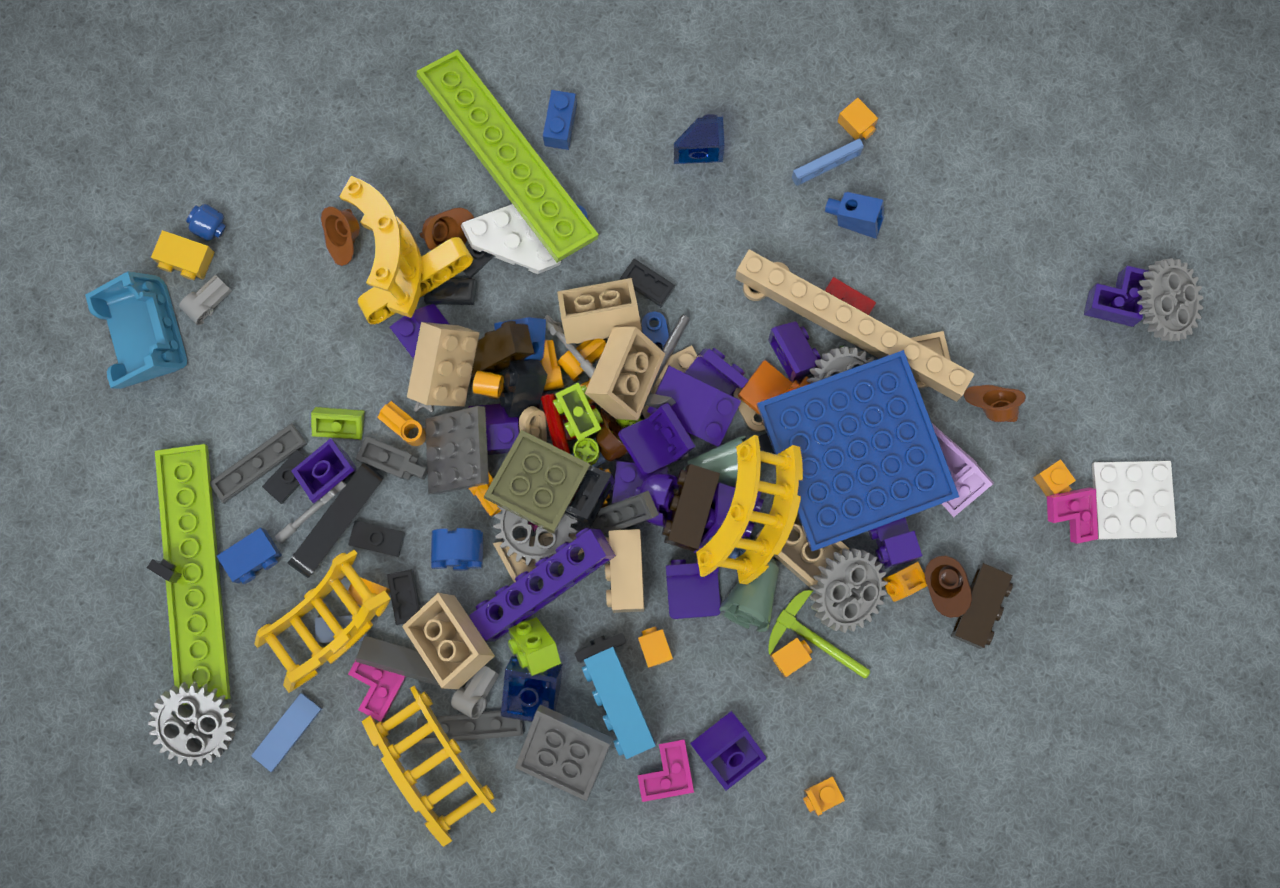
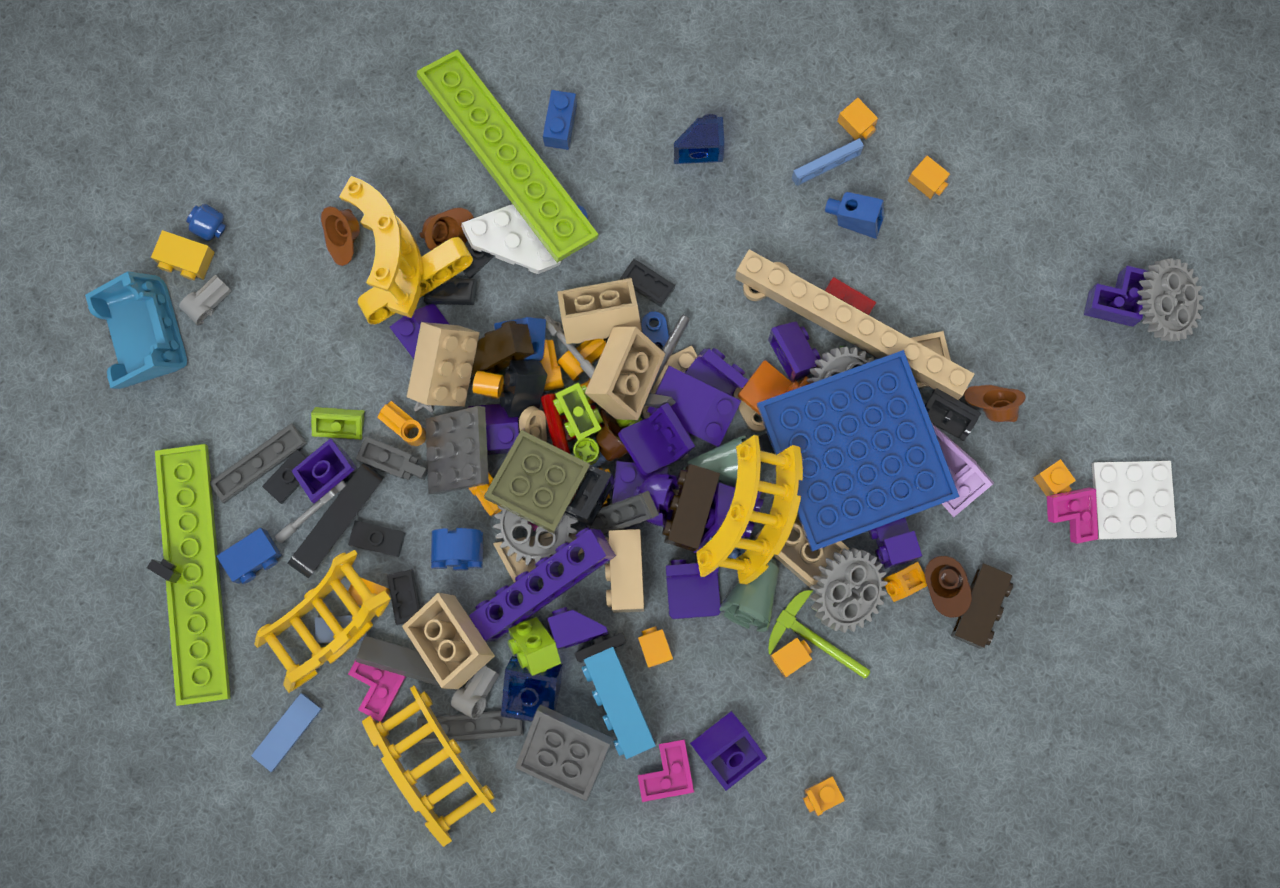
(204, 705): light grey gear -> none
(573, 628): none -> dark purple slope
(929, 178): none -> light orange brick
(951, 414): none -> black hinge

